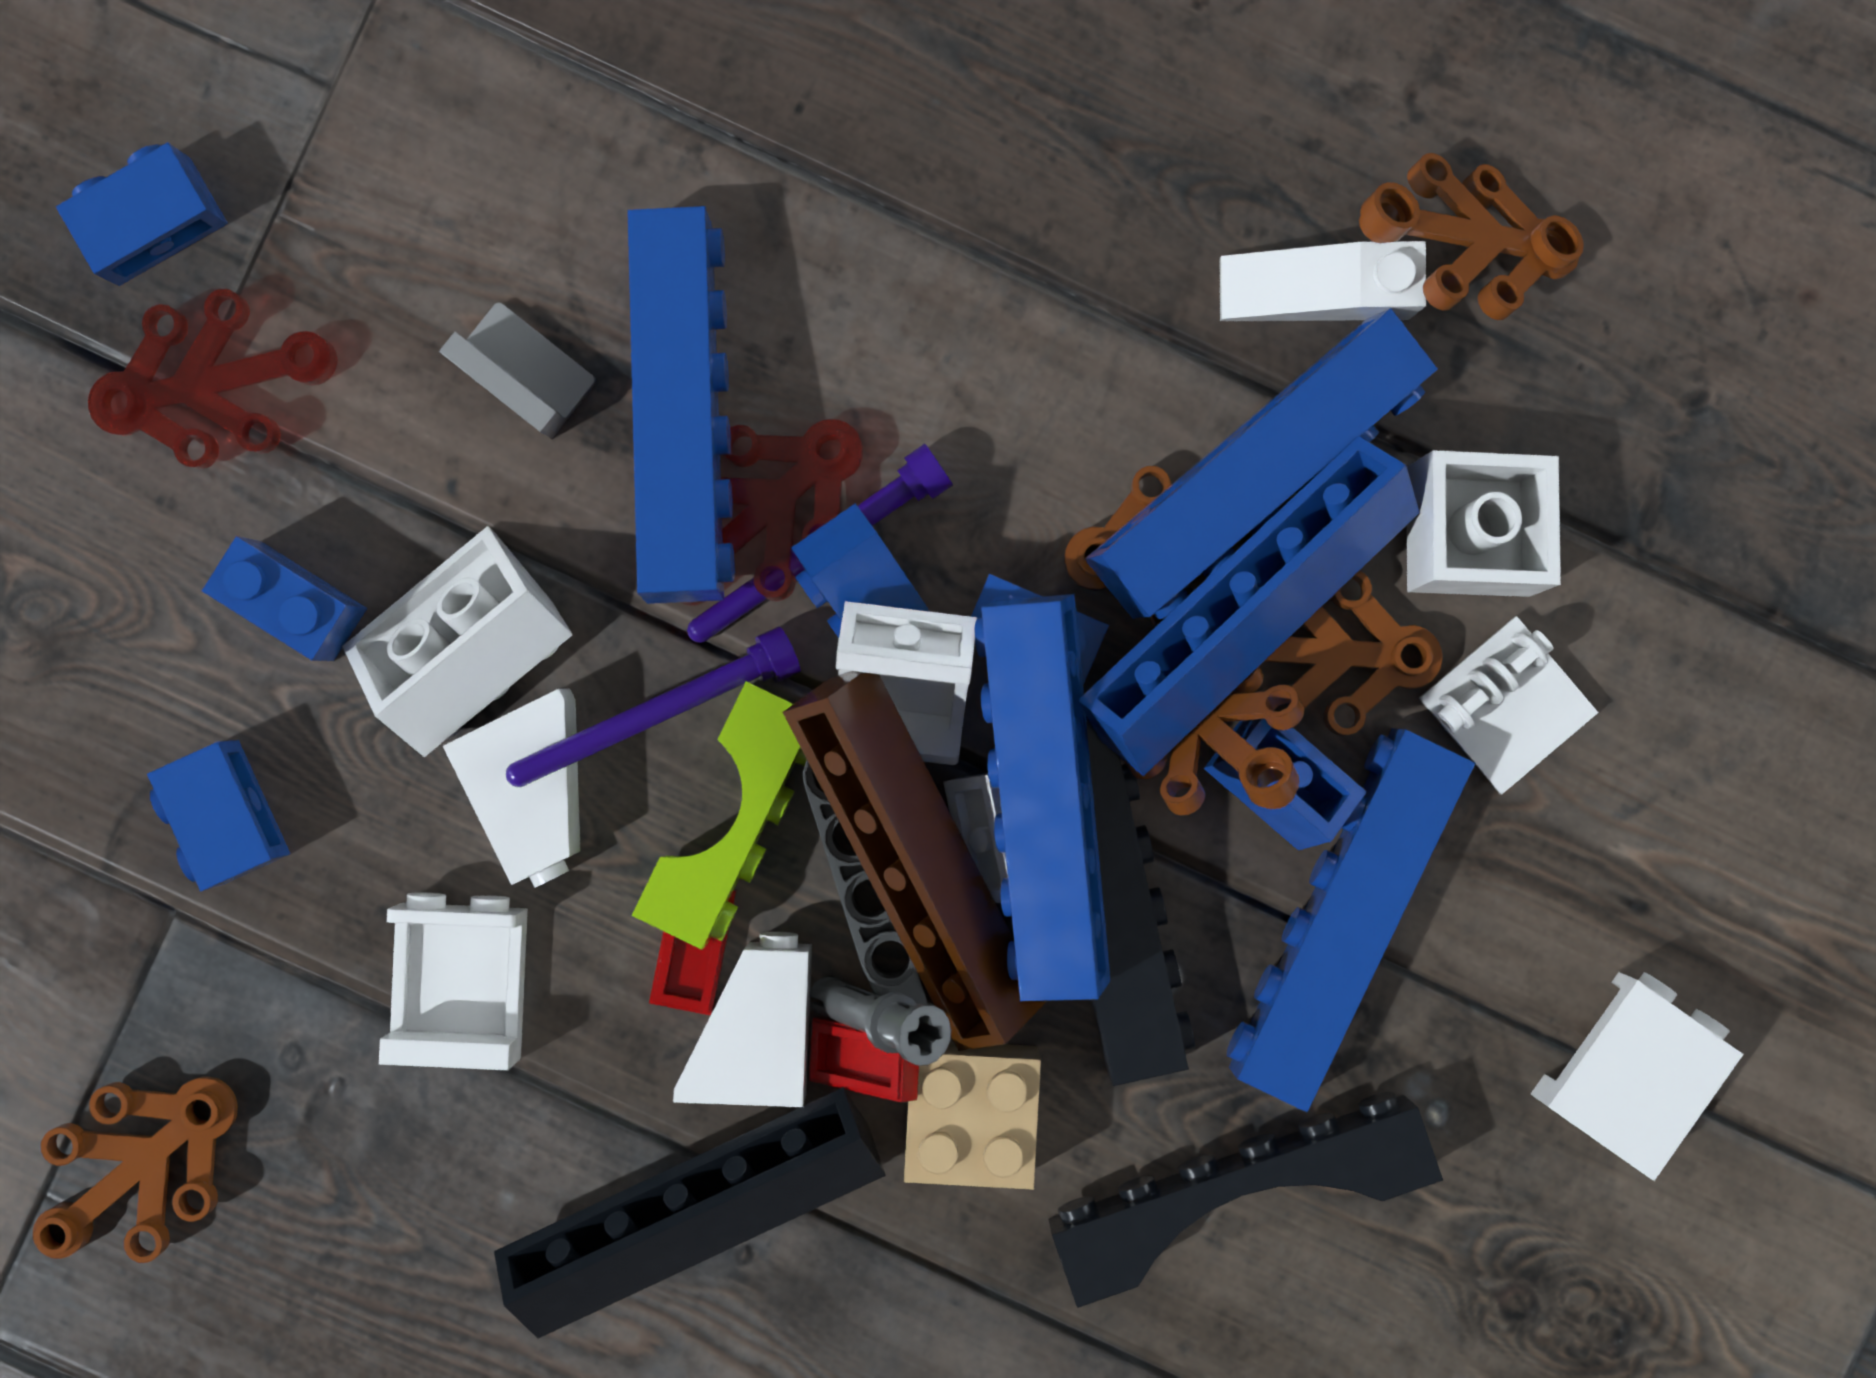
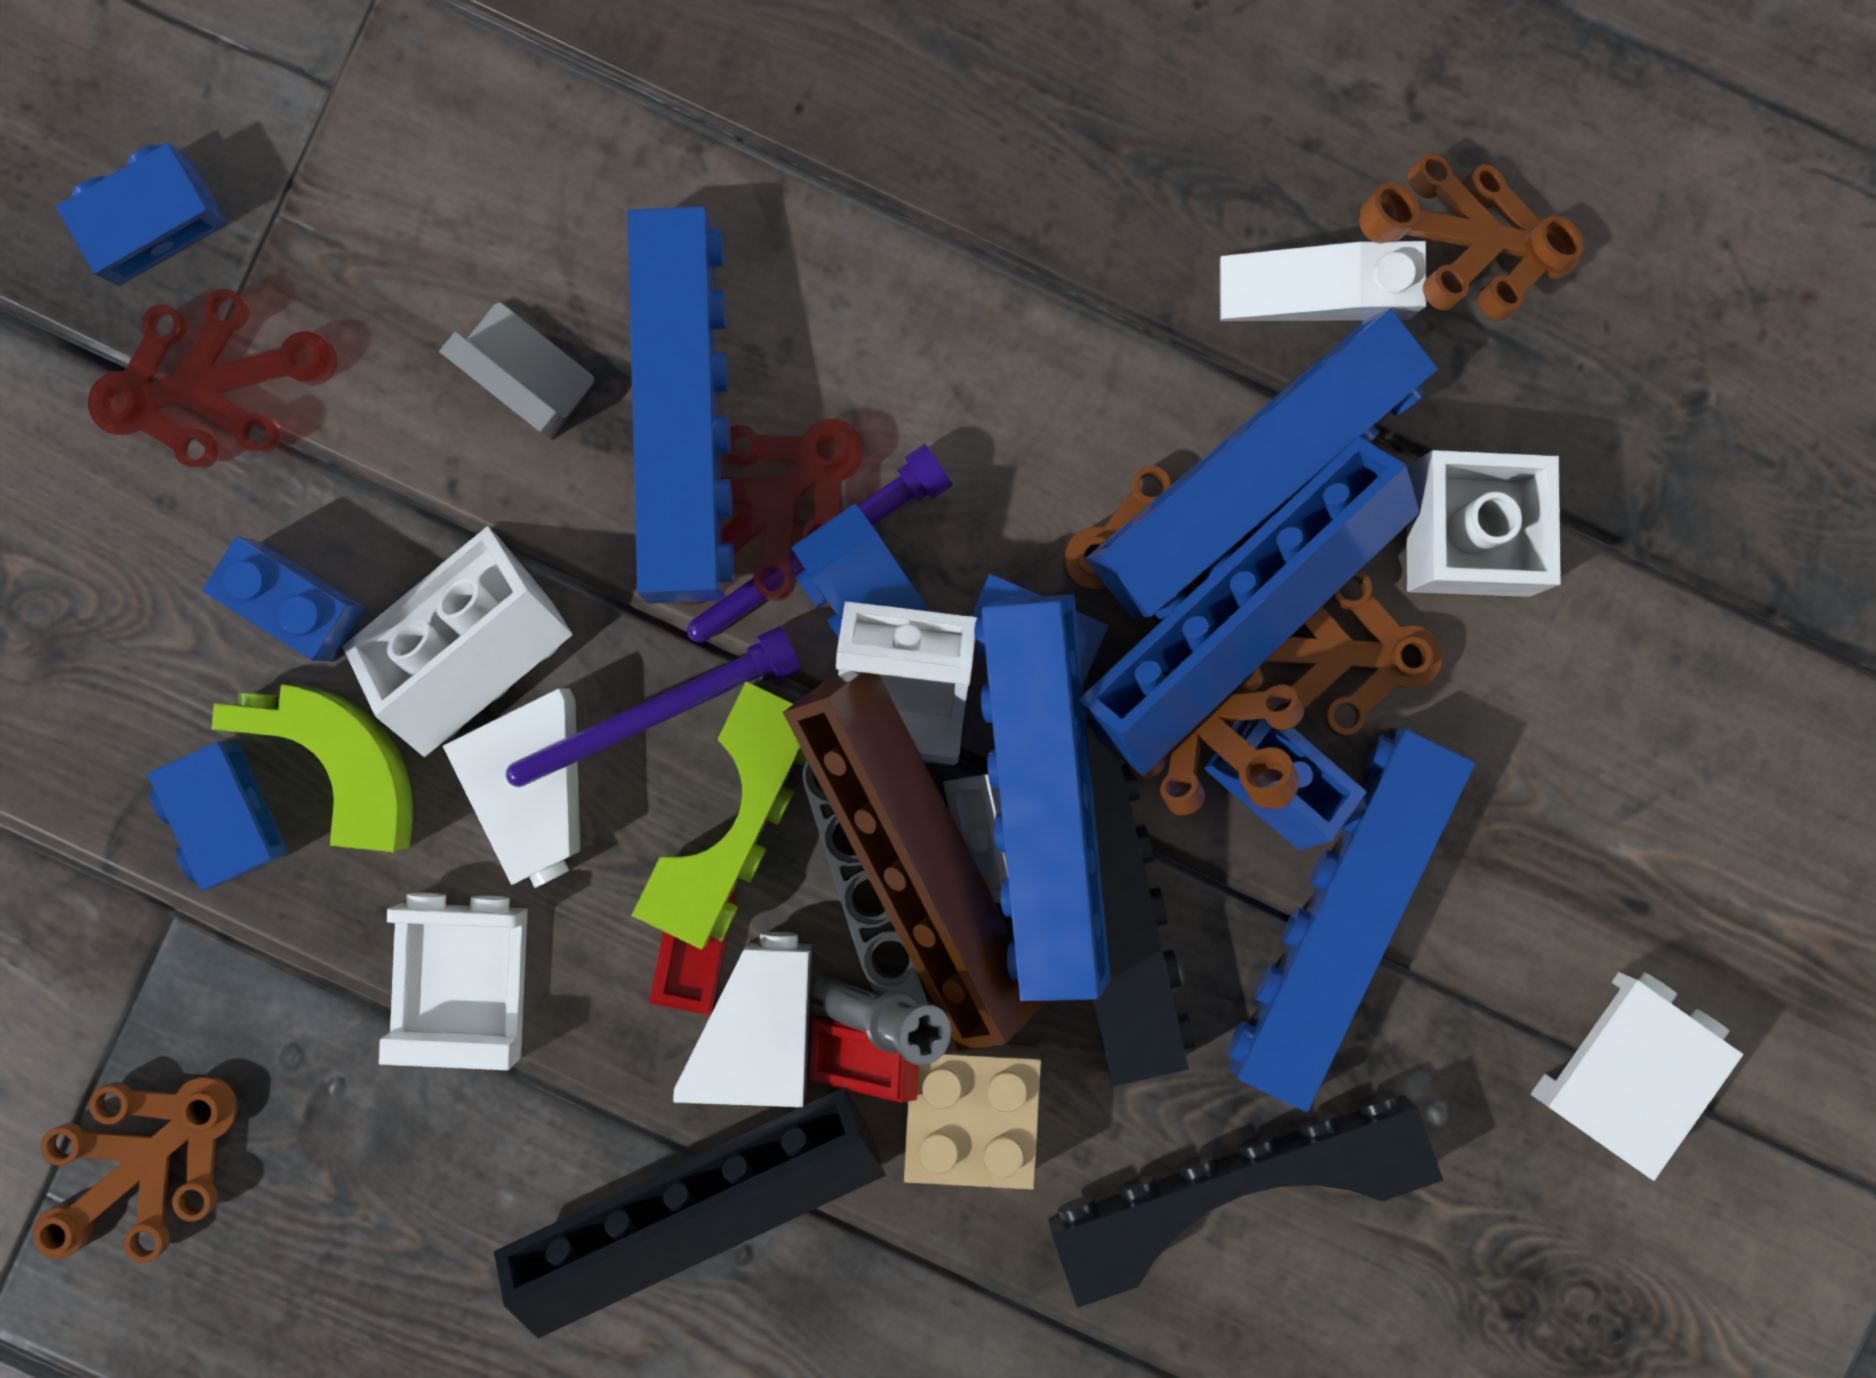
(361, 759): none -> lime arch
(1509, 704): white hinge -> none

